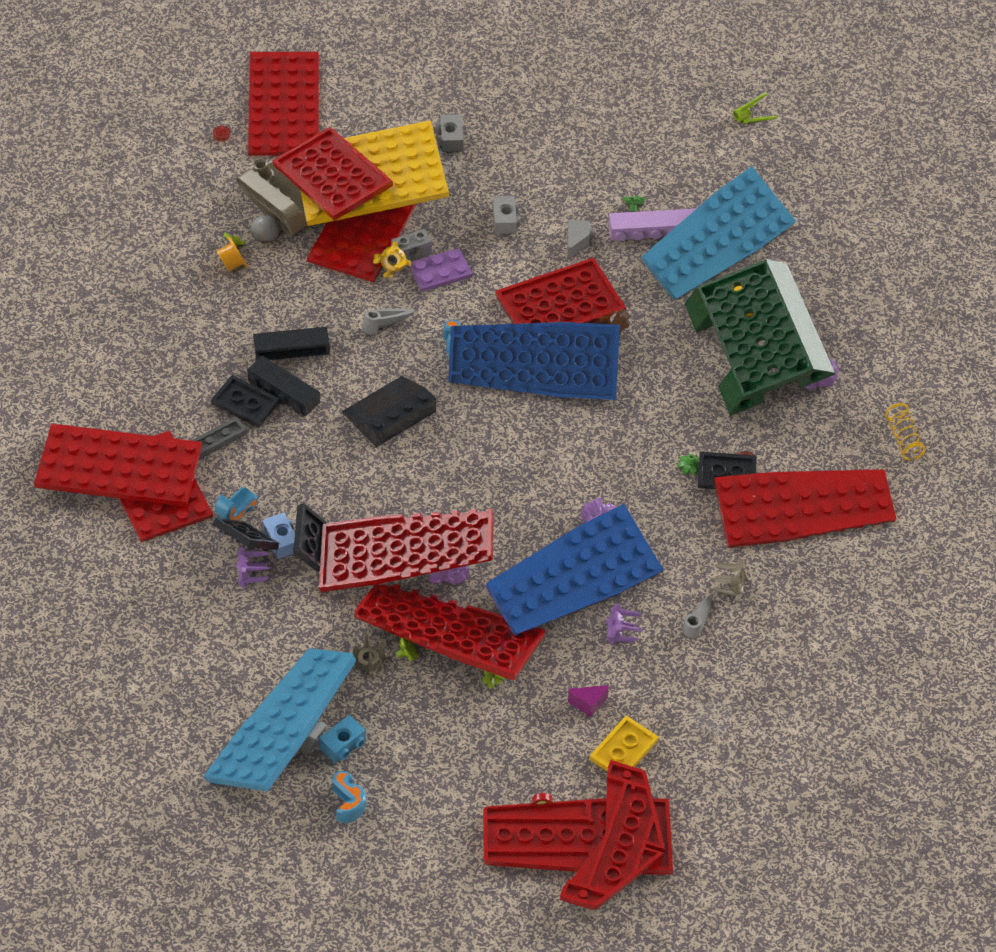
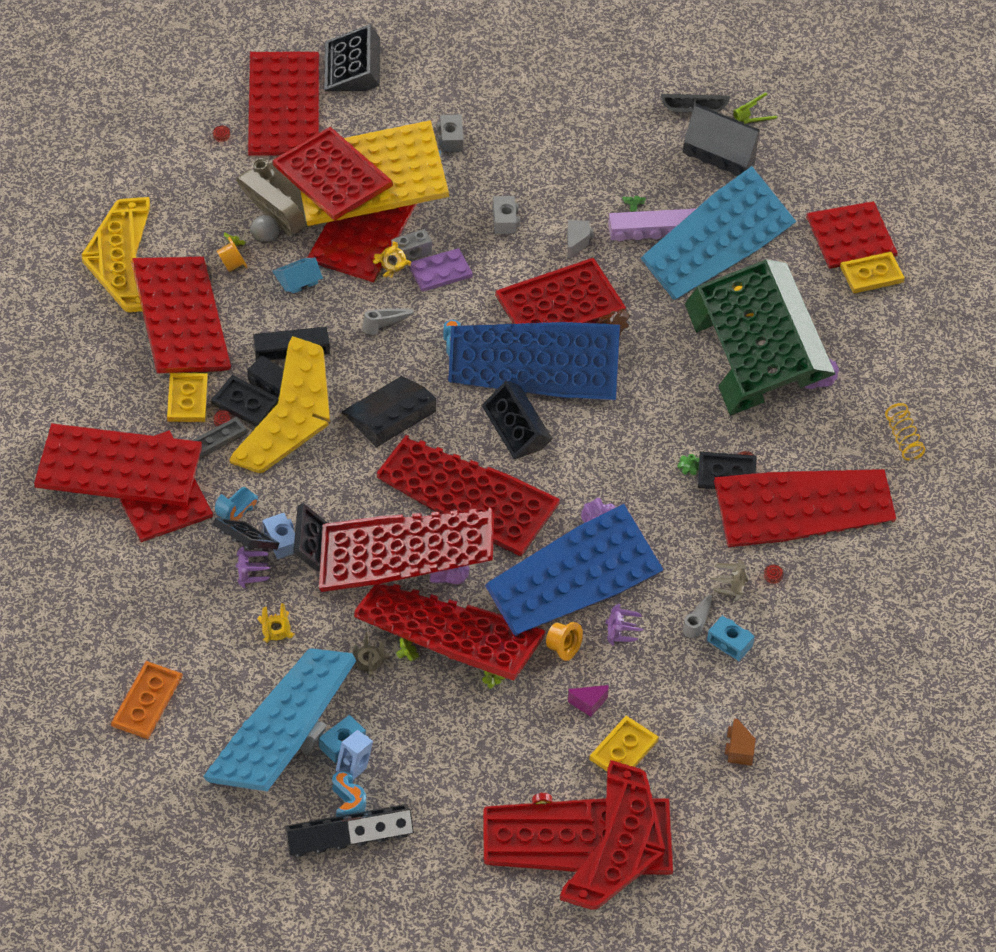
(114, 246): none -> yellow wing
(146, 700): none -> orange tile
(180, 314): none -> red plate
(187, 397): none -> yellow plate
(221, 417): none -> clear red tile
(281, 619): none -> yellow piece
(293, 418): none -> yellow wing
(298, 274): none -> dark azure slope
(349, 829): none -> black brick
(353, 61): none -> black slope
(354, 754): none -> light blue brick
(453, 484): none -> red wing
(516, 420): none -> black slope
(565, 639): none -> light orange piece
(686, 102): none -> dark grey brick
(720, 635): none -> dark azure brick
(721, 140): none -> black slope
(741, 745): none -> dark orange slope
(773, 574): none -> clear red tile
(850, 233): none -> red plate
(872, 272): none -> yellow plate

